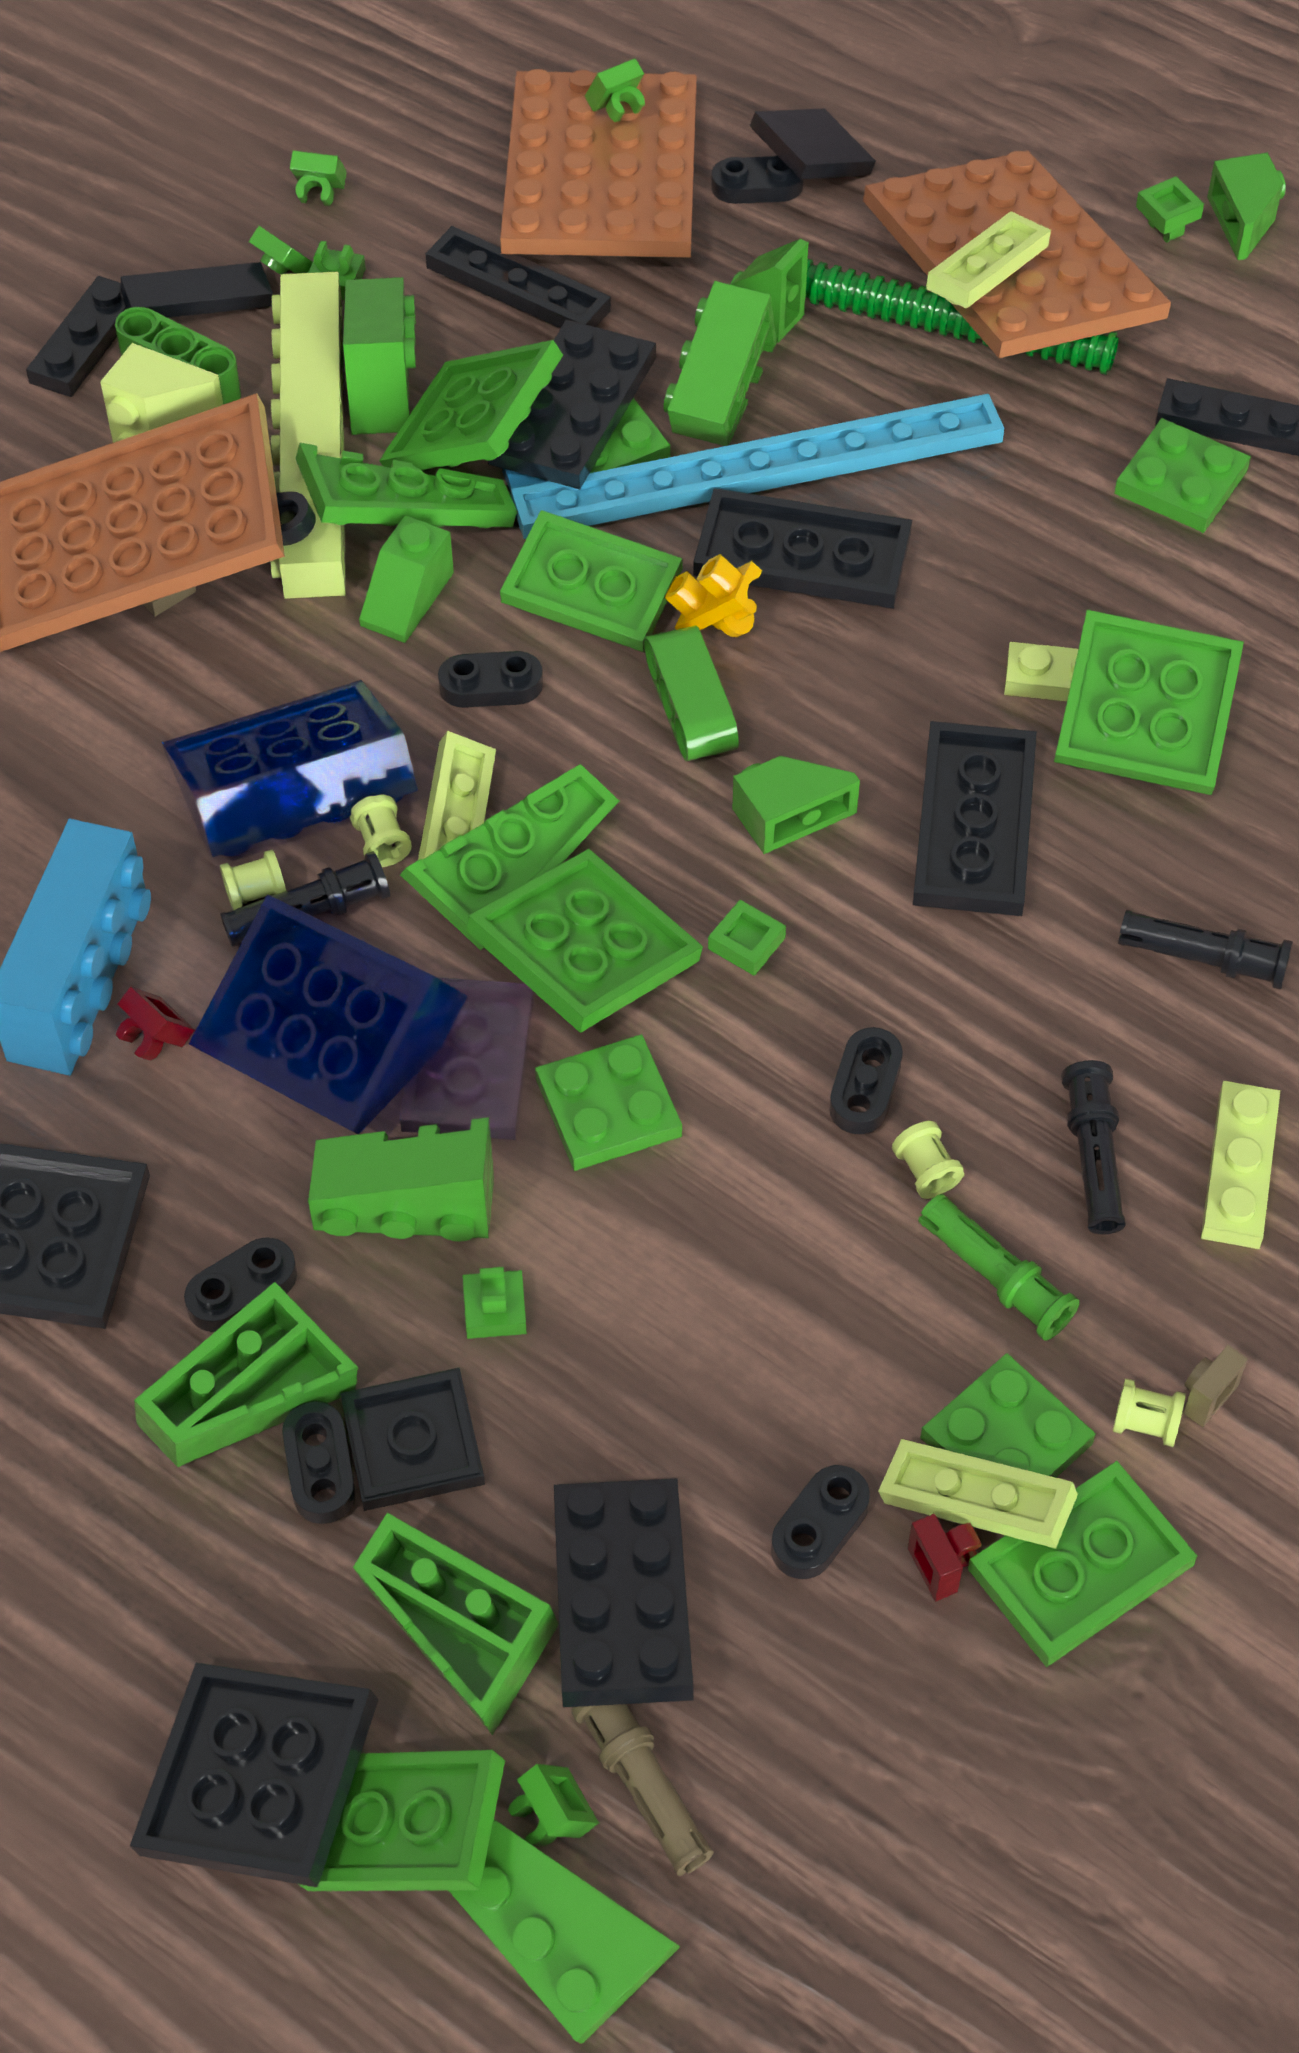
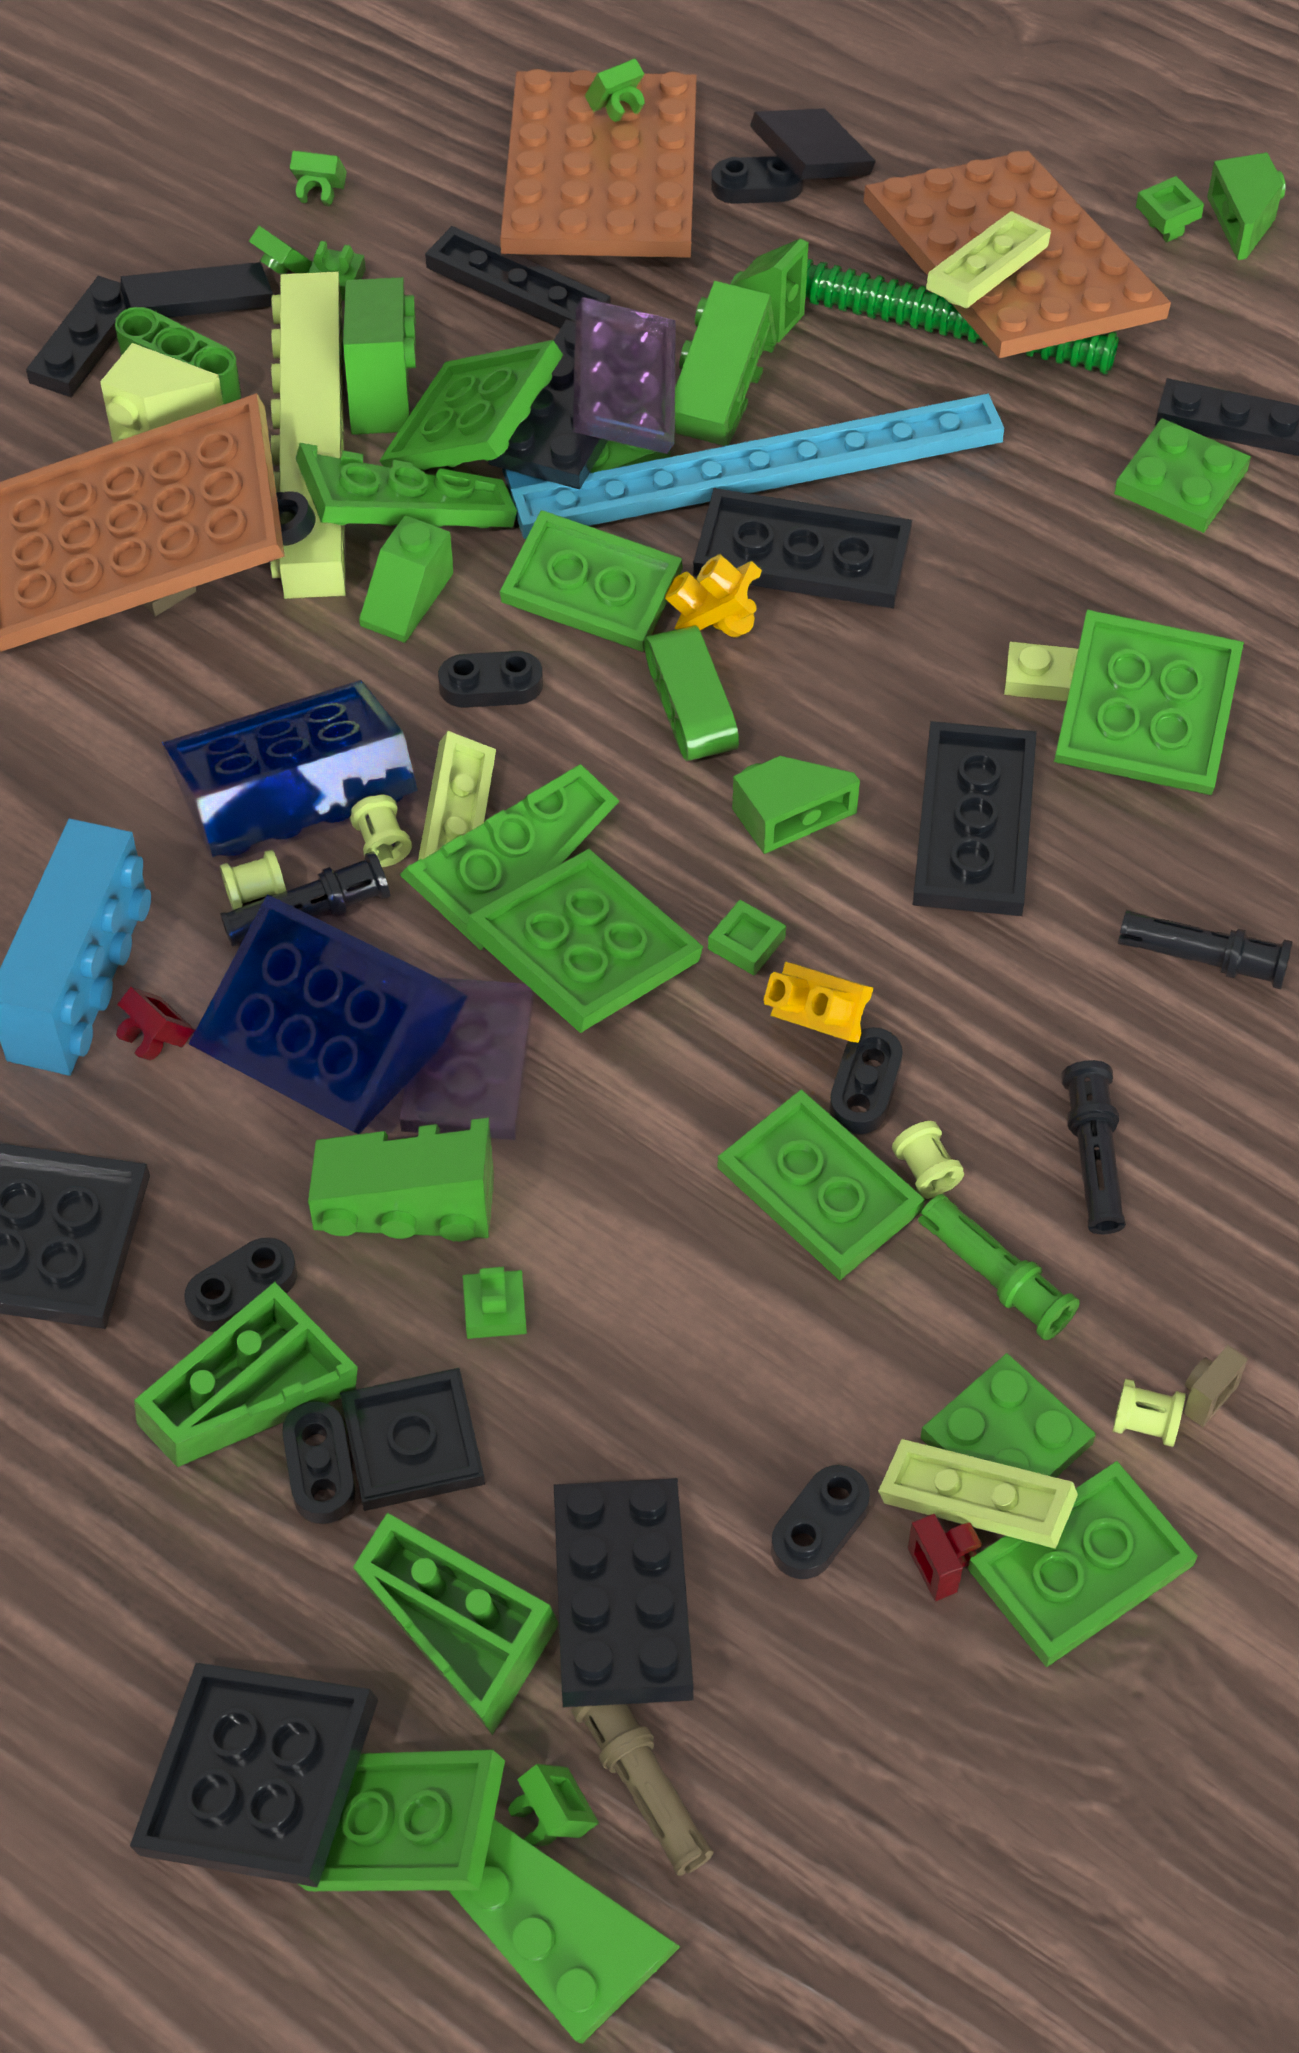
(608, 1102): bright green plate -> none
(624, 376): none -> clear purple plate
(818, 1000): none -> yellow hips
(820, 1184): none -> bright green plate
(1240, 1165): yellowish green plate -> none

